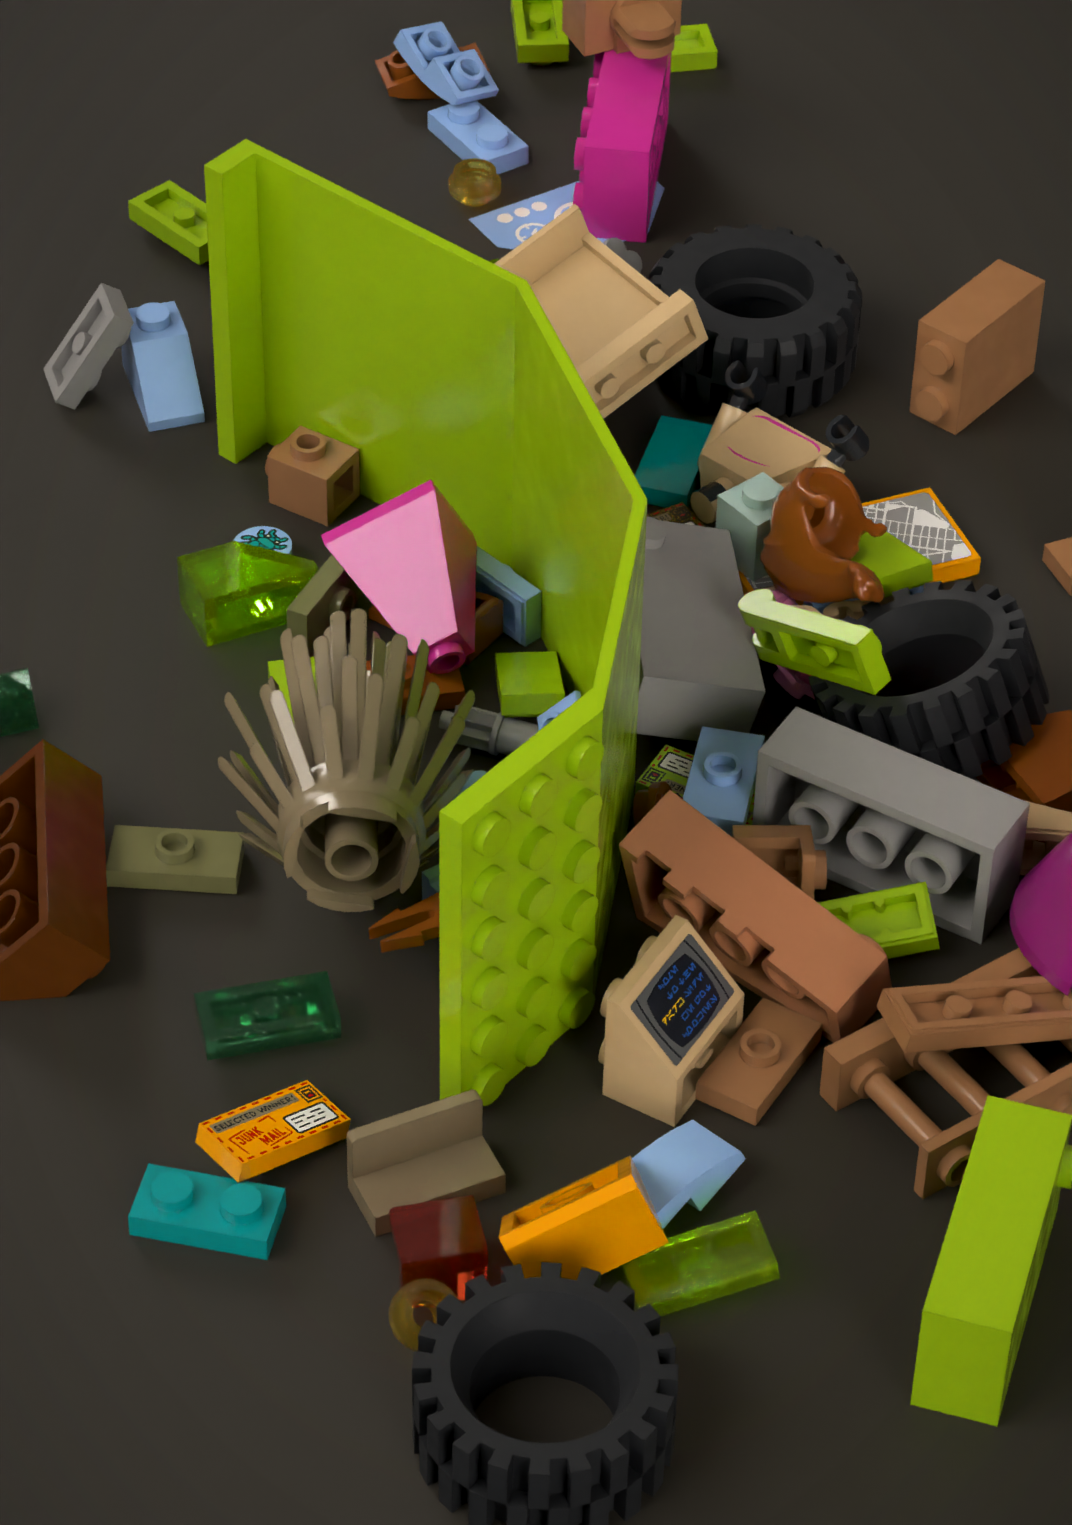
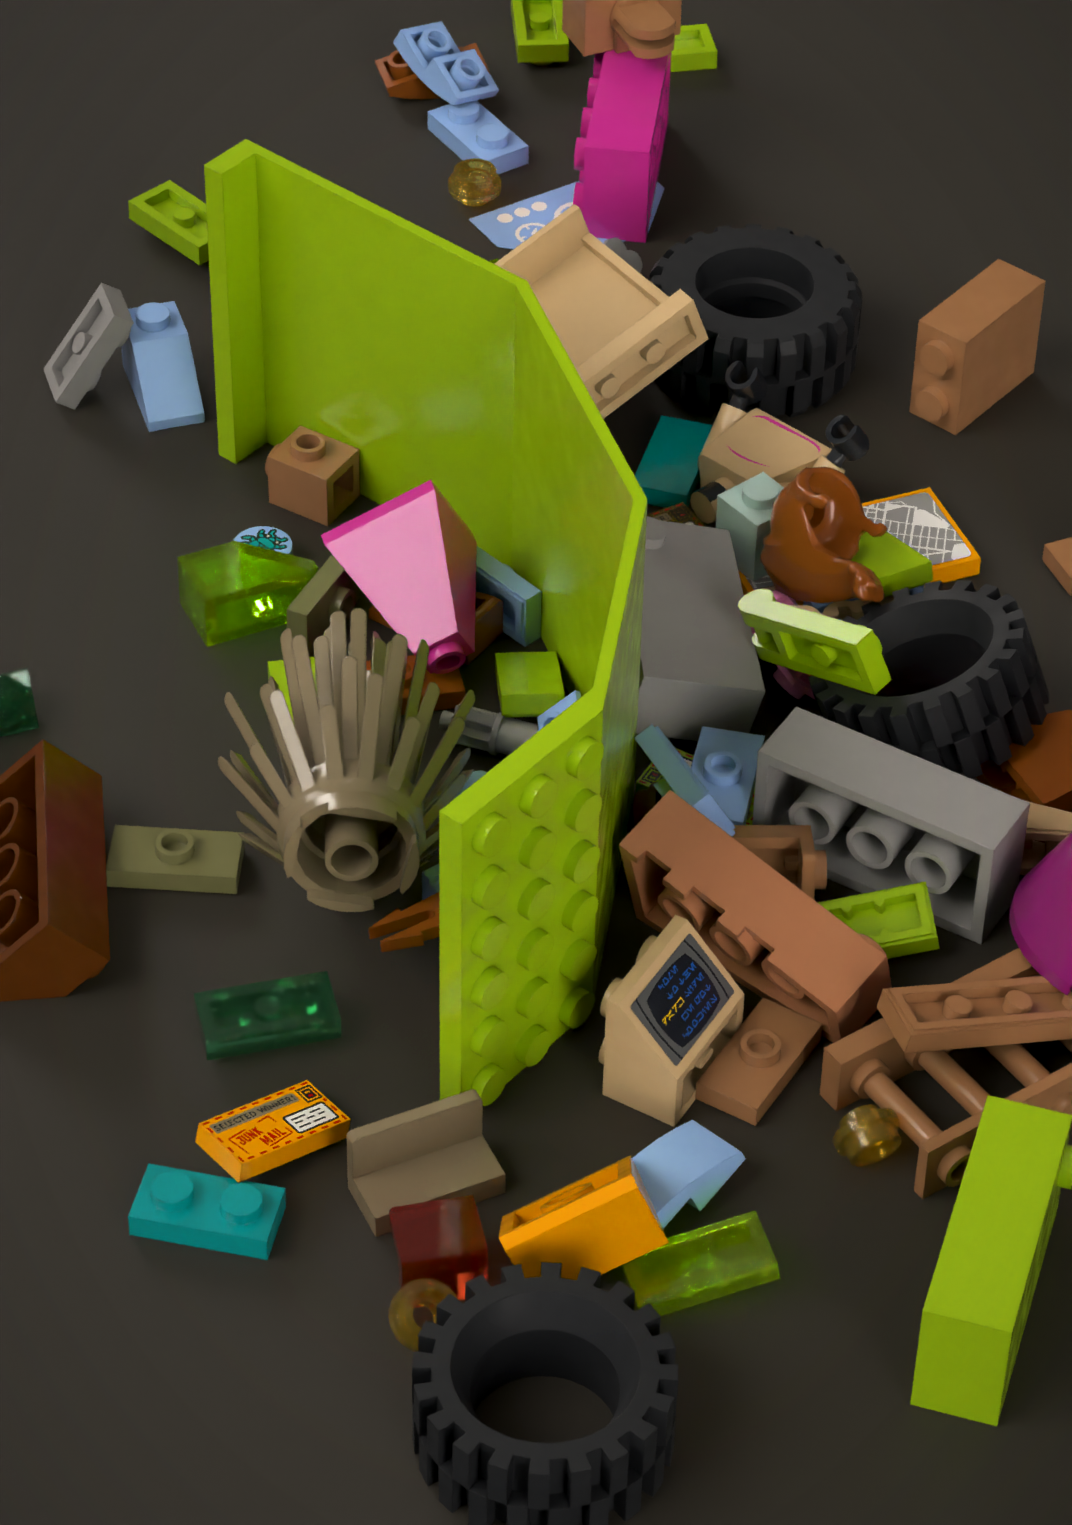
(680, 777): none -> light blue plate
(867, 1135): none -> clear yellow plate

